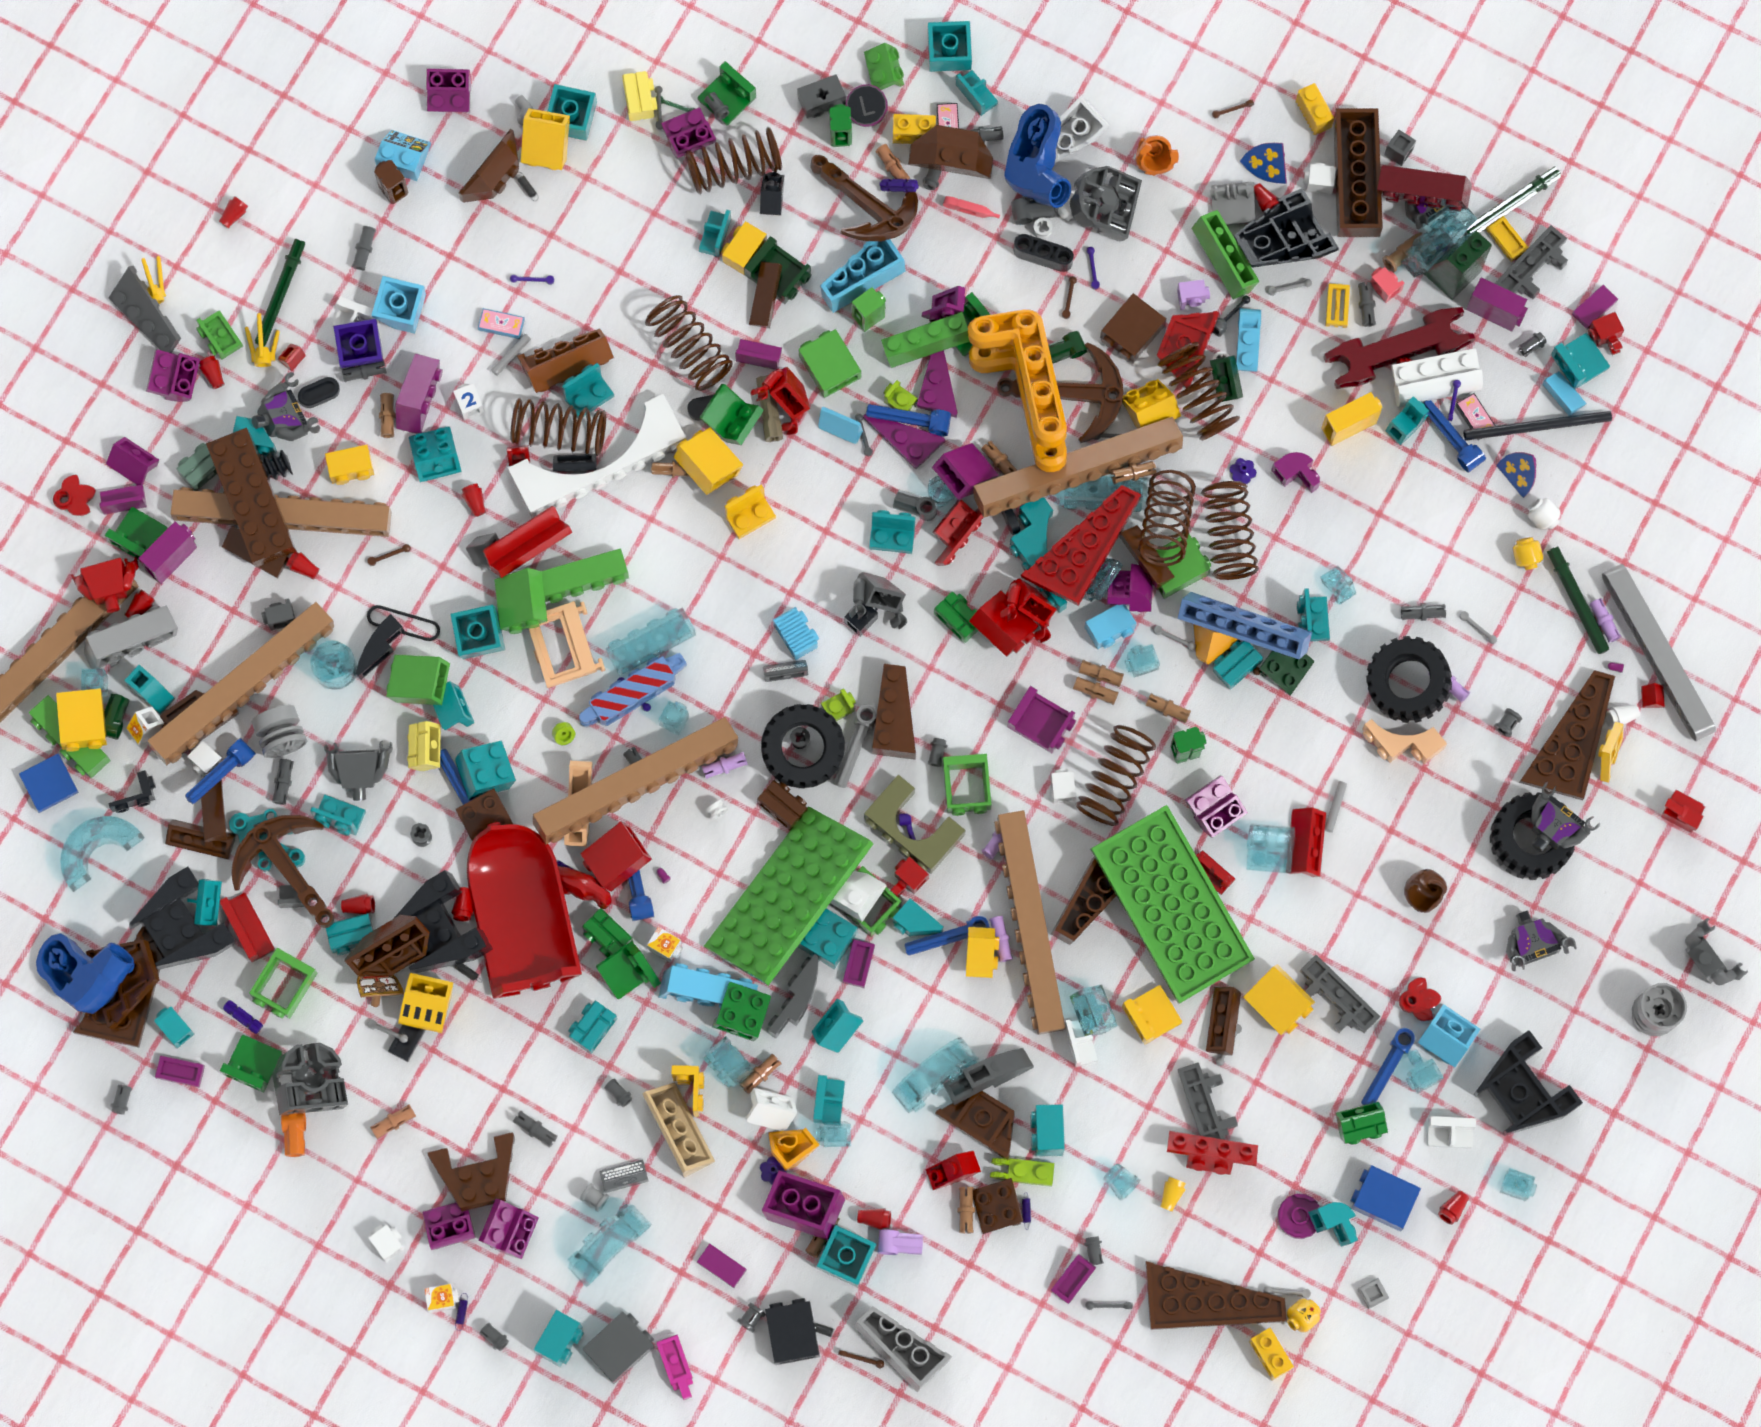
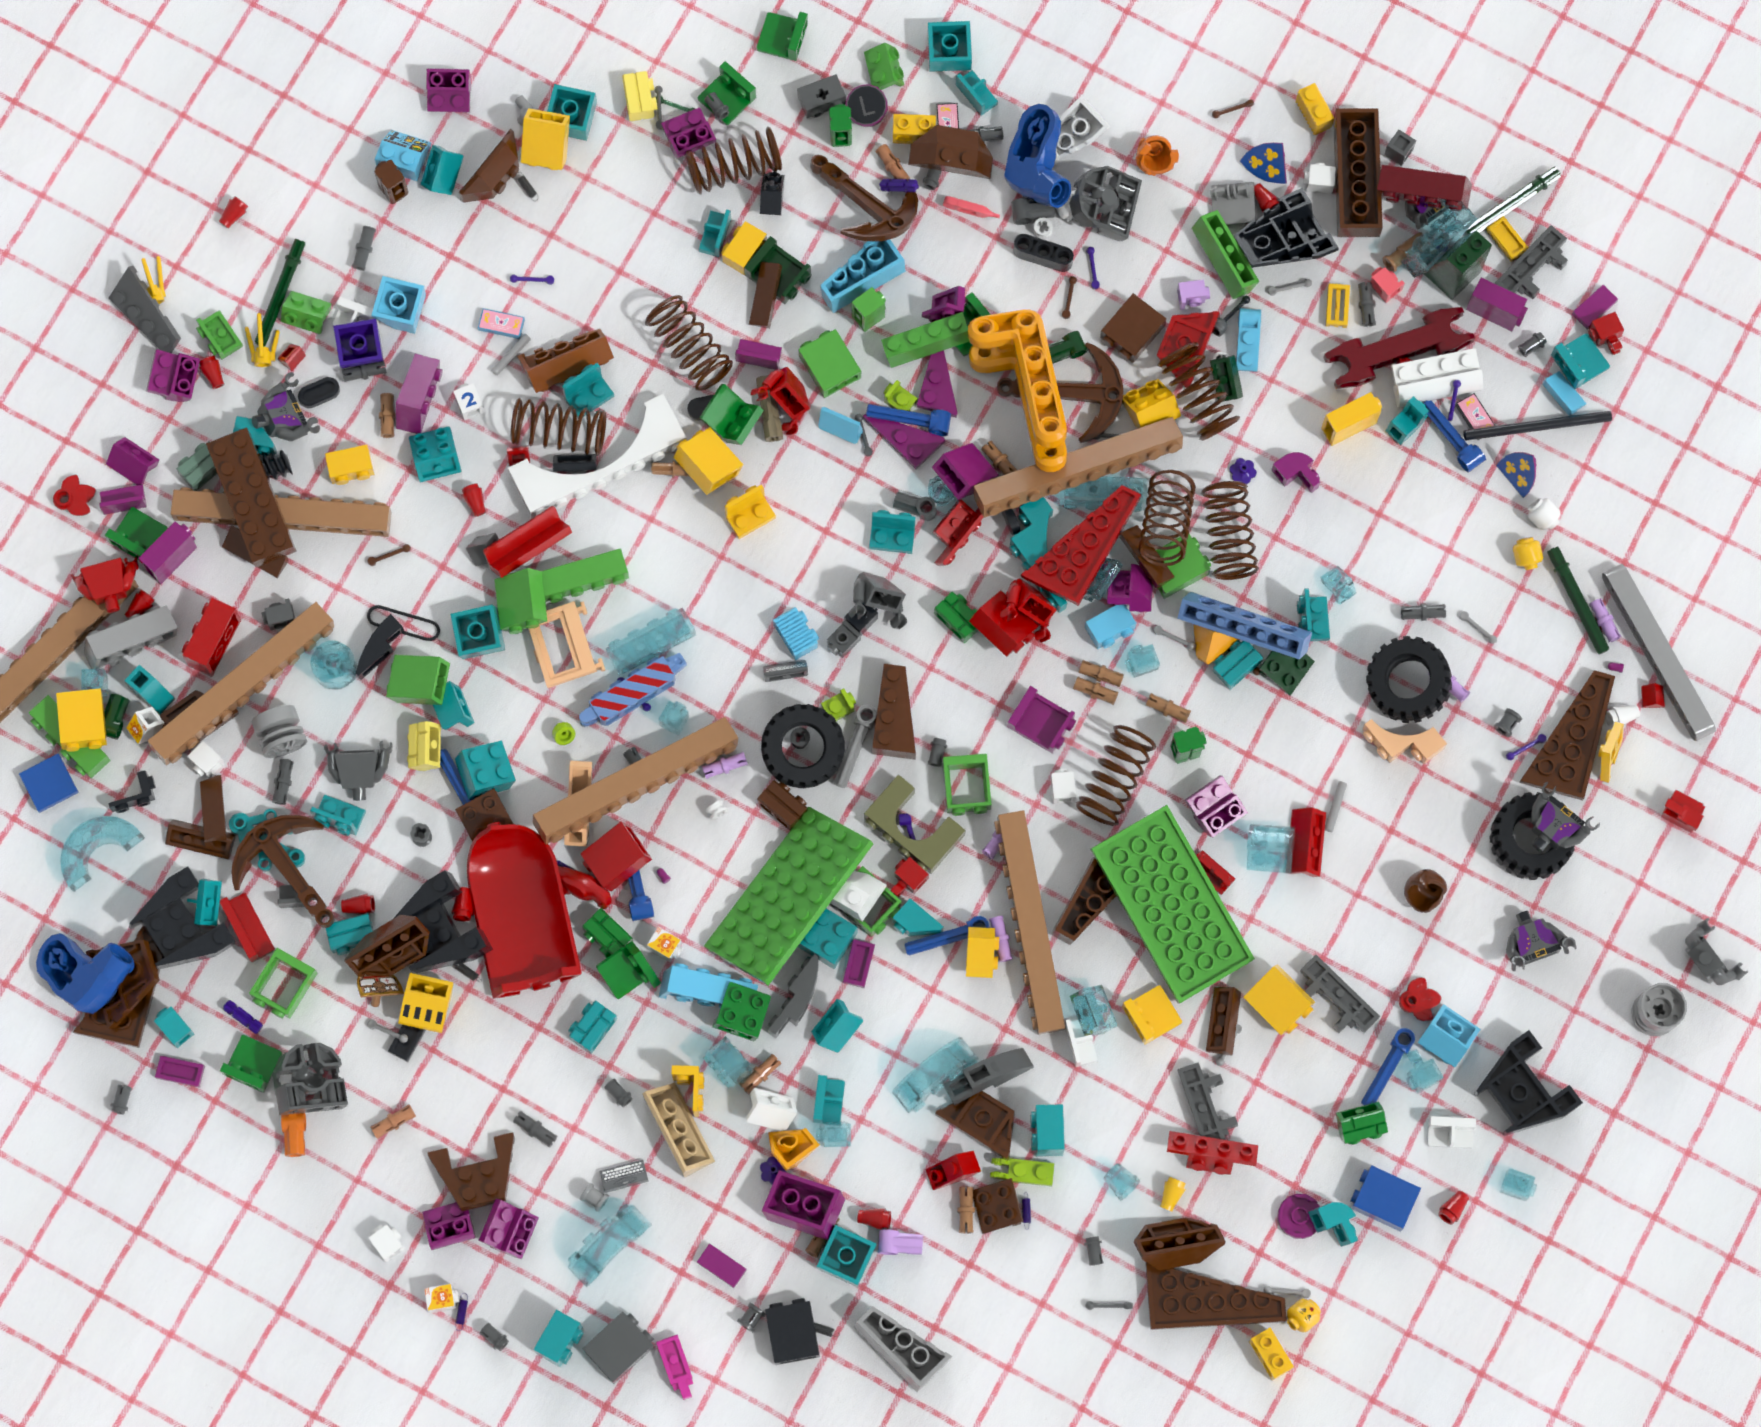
(211, 636): none -> red brick
(237, 755): blue axle -> none
(302, 565): red cone -> none
(305, 312): none -> bright green bracket
(441, 170): none -> teal panel
(783, 35): none -> green bracket
(843, 648): none -> dark grey brick
(879, 1363): reddish brown hinge -> none
(1073, 1278): magenta tile -> none
(1133, 472): medium nougat pin -> none
(1178, 1242): none -> reddish brown wedge
(1373, 1293): light grey tile -> none
(1540, 739): none -> dark purple hinge

